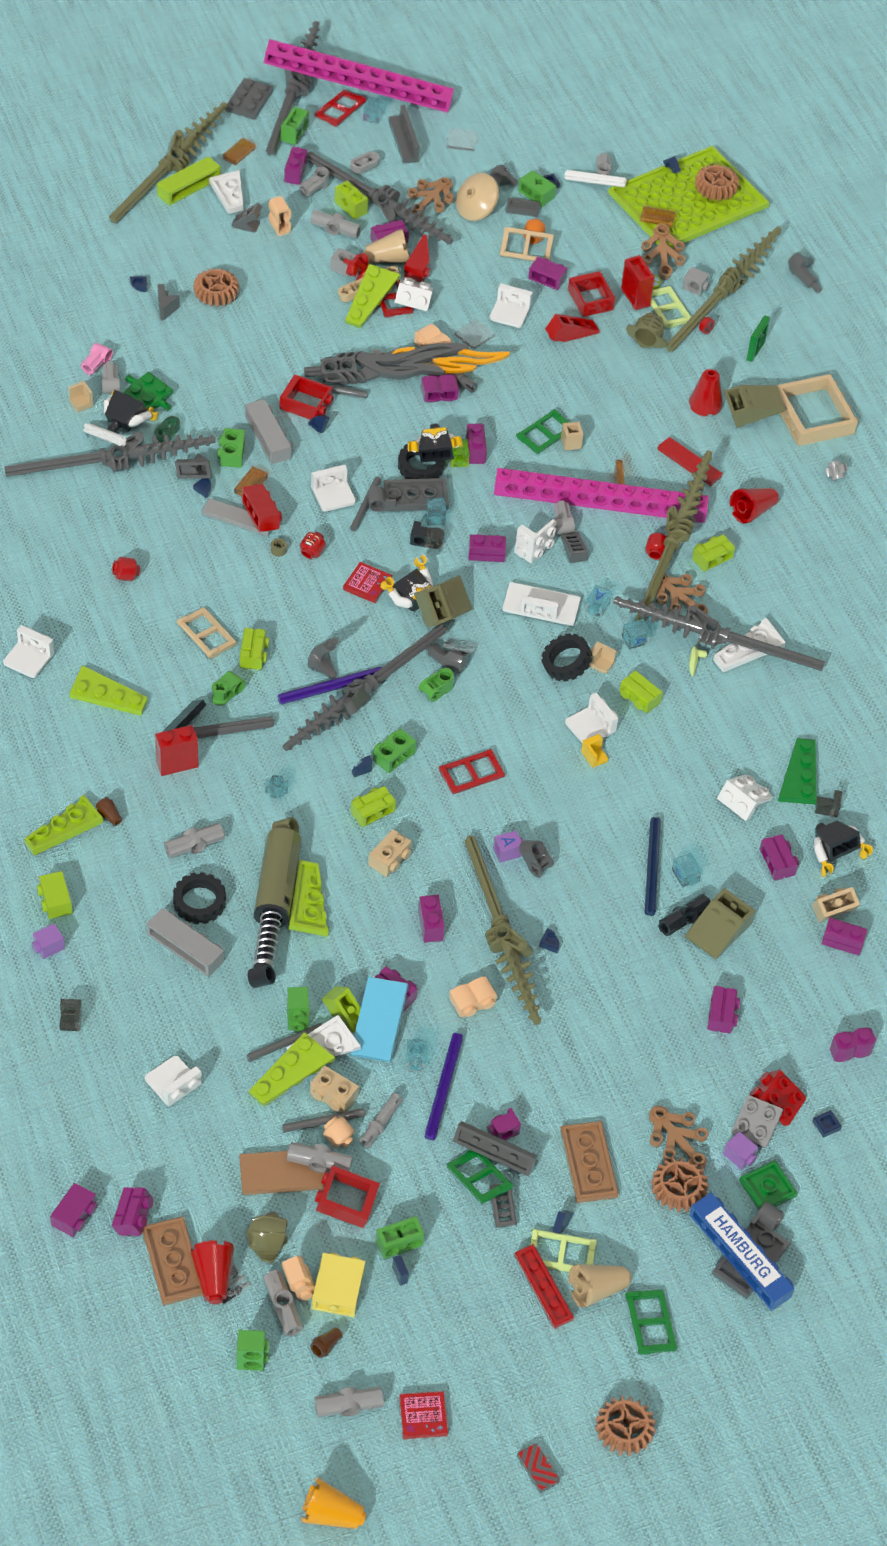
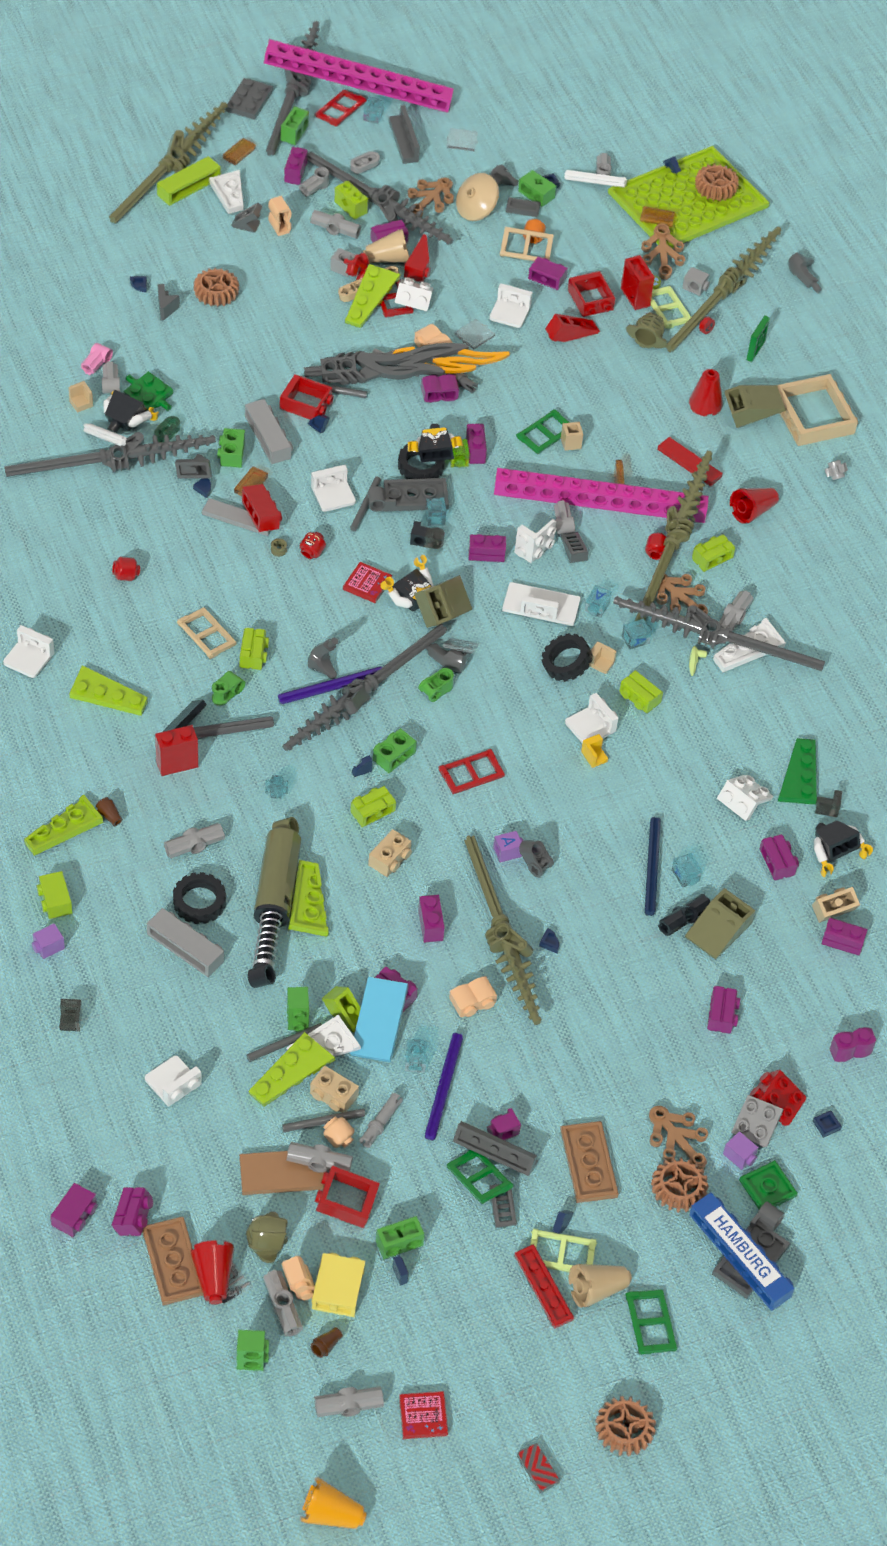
(735, 611): none -> light grey piece

